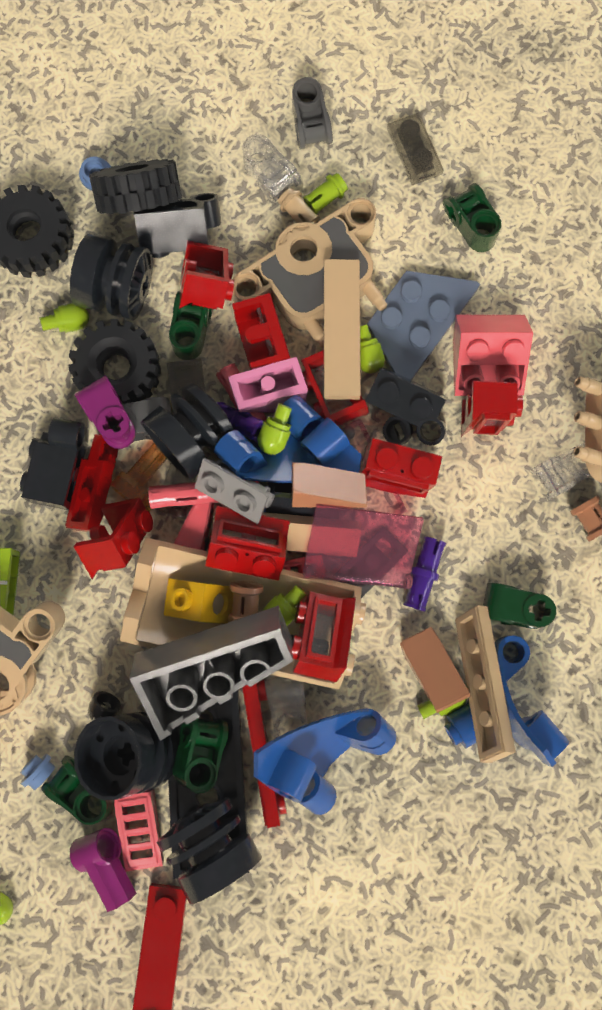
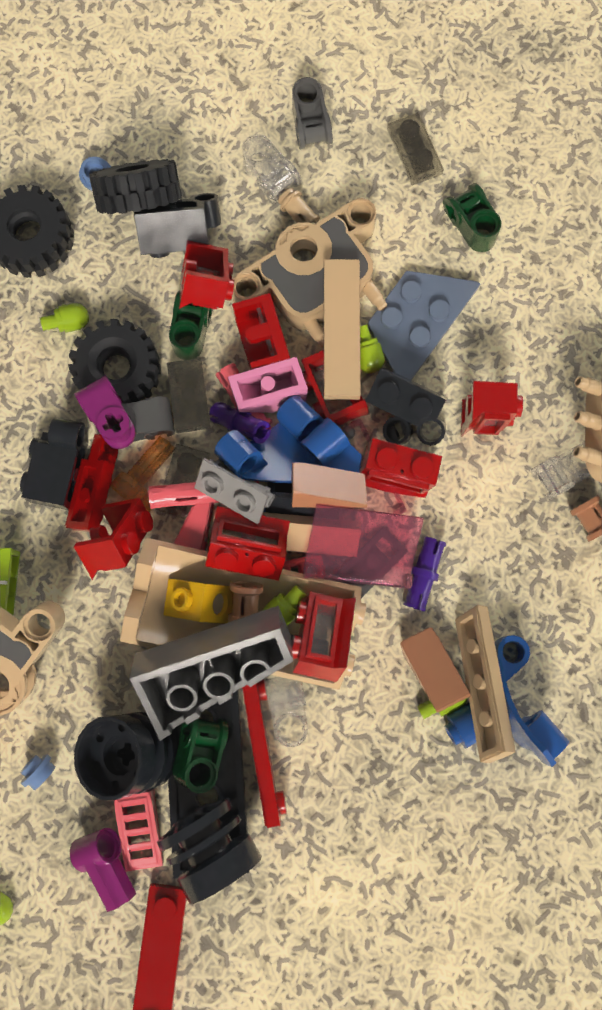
(71, 795): dark green piece -> none
(96, 710): black hinge -> none
(110, 276): black wheel -> none
(194, 426): black wheel -> none
(275, 431): lime cylinder -> none
(300, 758): blue panel -> none
(326, 192): lime pin -> none
(490, 350): coral slope -> none
(512, 606): dark green piece -> none

